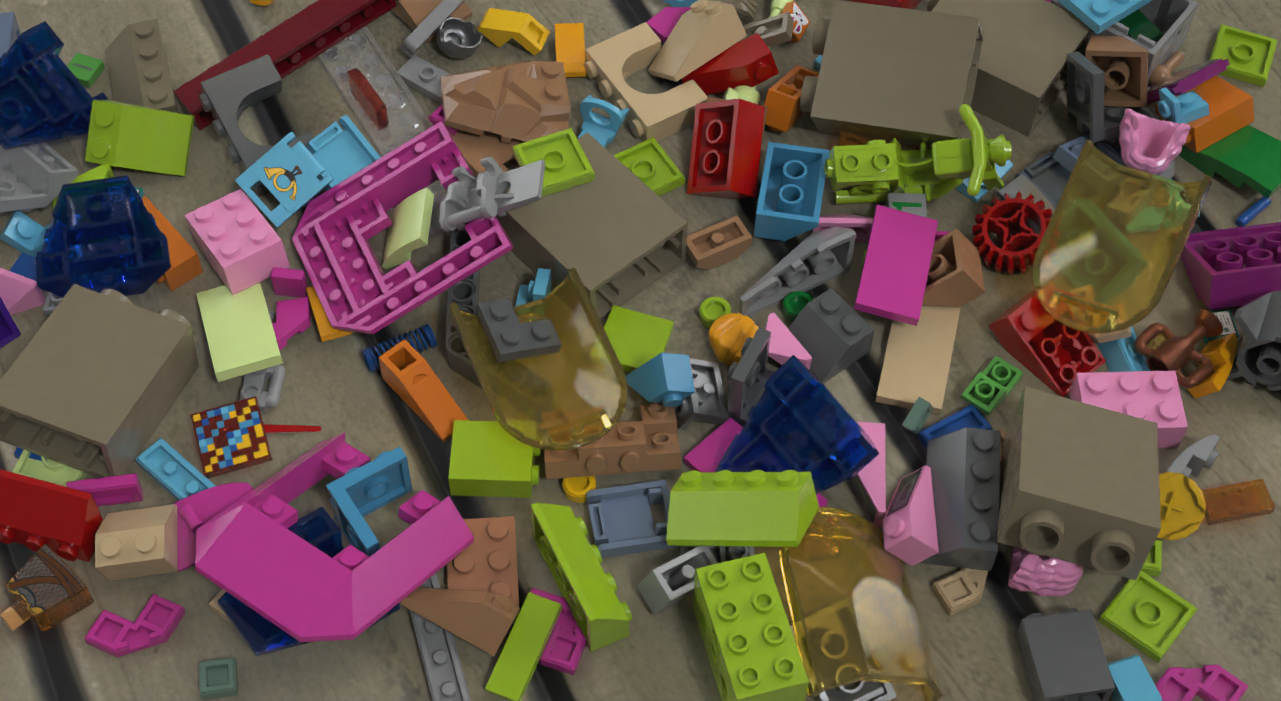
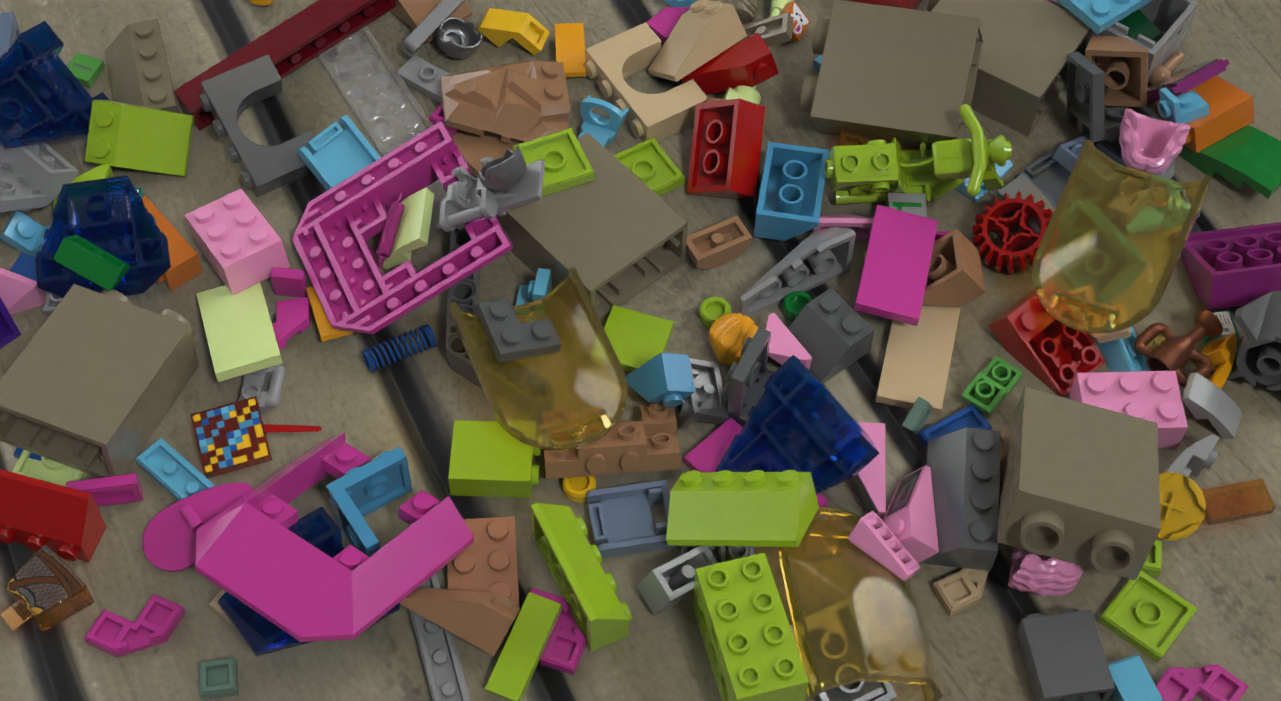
(91, 262): none -> green slope
(137, 543): tan slope -> none
(288, 175): medium azure container -> none
(368, 98): clear red tile -> none
(390, 230): none -> dark pink piece
(420, 388): orange slope -> none
(504, 171): none -> flat silver hair
(784, 100): orange slope -> none
(882, 545): none -> bright pink slope
(1210, 402): none -> light grey slope
(1247, 53): lime tile -> none
(1253, 211): blue piece -> none

